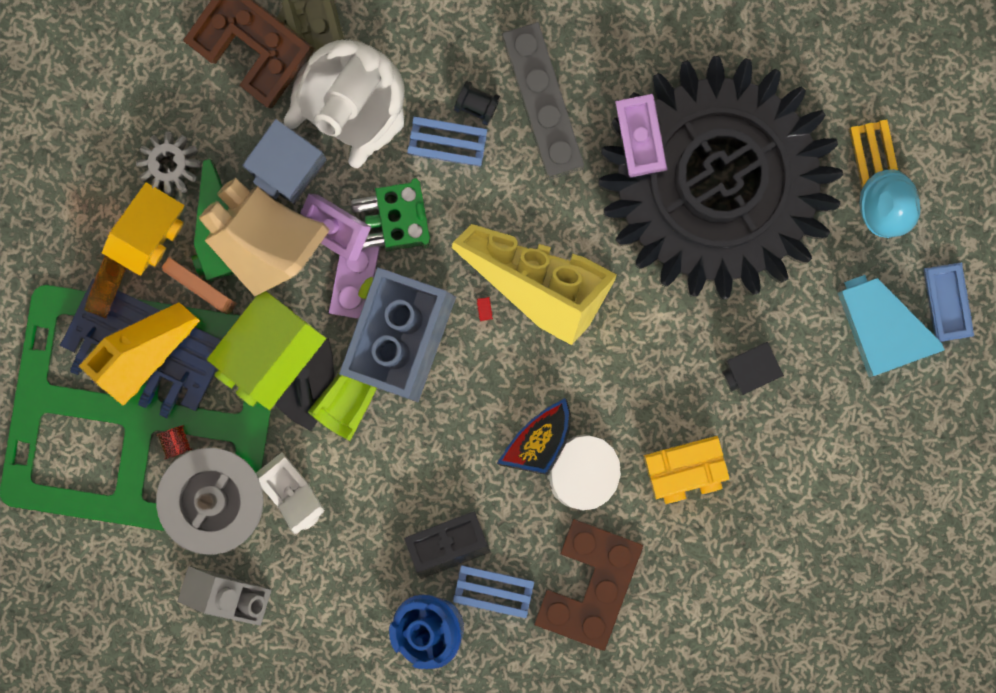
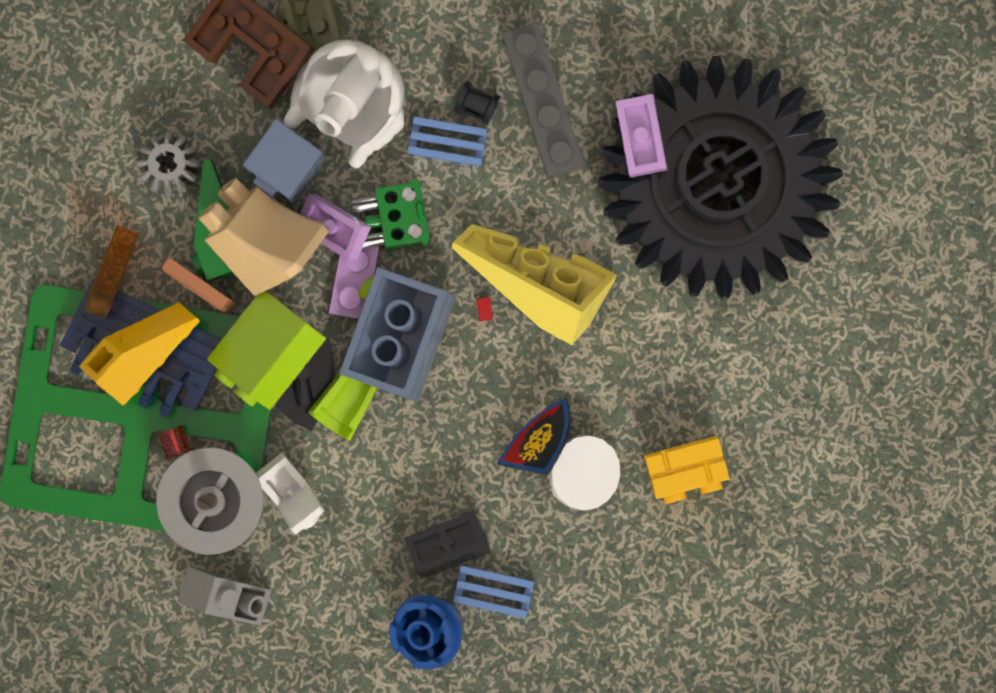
(143, 229): yellow brick -> none
(596, 615): reddish brown plate -> none
(751, 369): black brick -> none
(870, 129): yellow tile -> none
(884, 327): medium azure slope -> none
(889, 204): medium azure hat -> none
(948, 302): medium blue tile -> none

